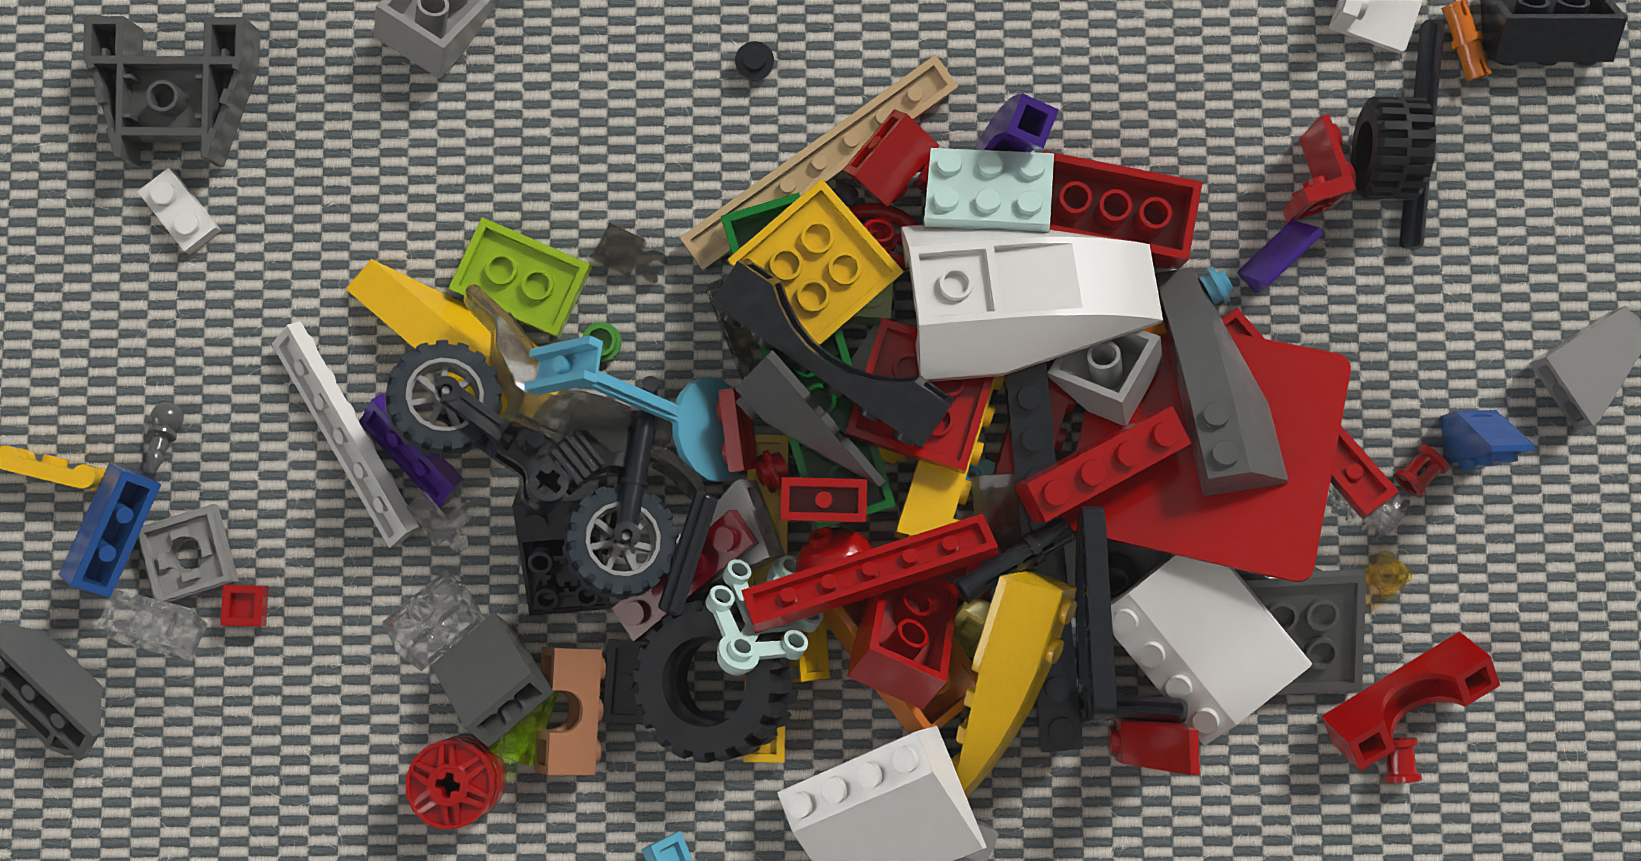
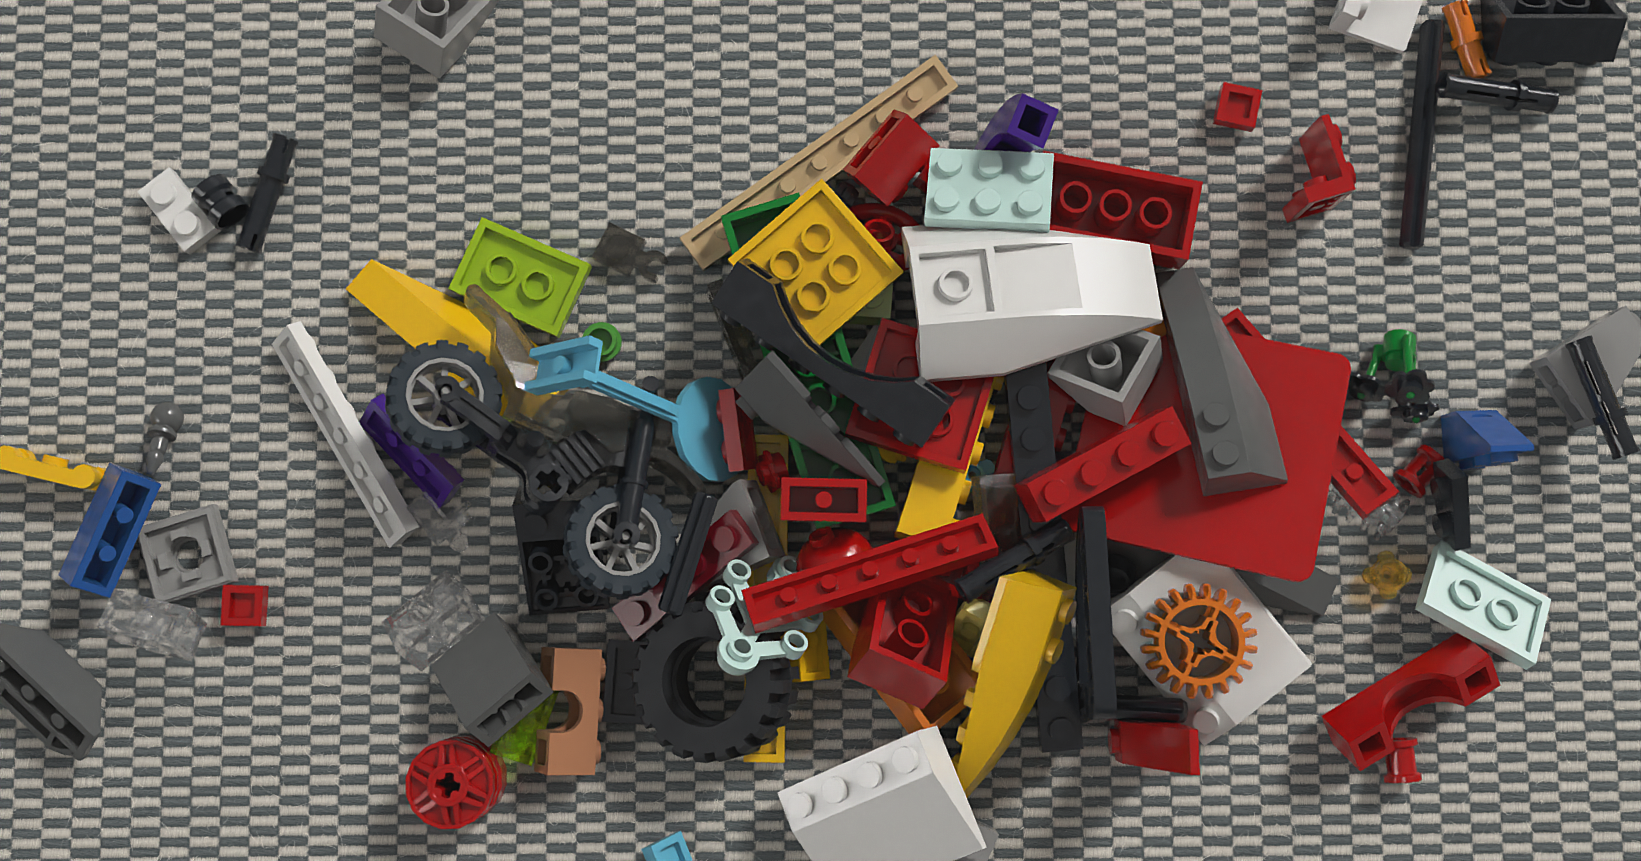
(172, 94): dark grey wedge -> none
(218, 199): none -> black wheel
(267, 192): none -> black pin
(754, 61): black plate -> none
(1217, 285): medium azure plate -> none
(1232, 657): none -> orange gear
(1237, 107): none -> red plate
(1278, 254): dark purple slope -> none
(1324, 621): dark grey plate -> none
(1393, 147): black tyre -> none
(1407, 387): none -> black plant
(1451, 499): none -> black plate
(1484, 605): none -> light aqua plate
(1511, 95): none -> black pin
(1623, 442): none -> black pin

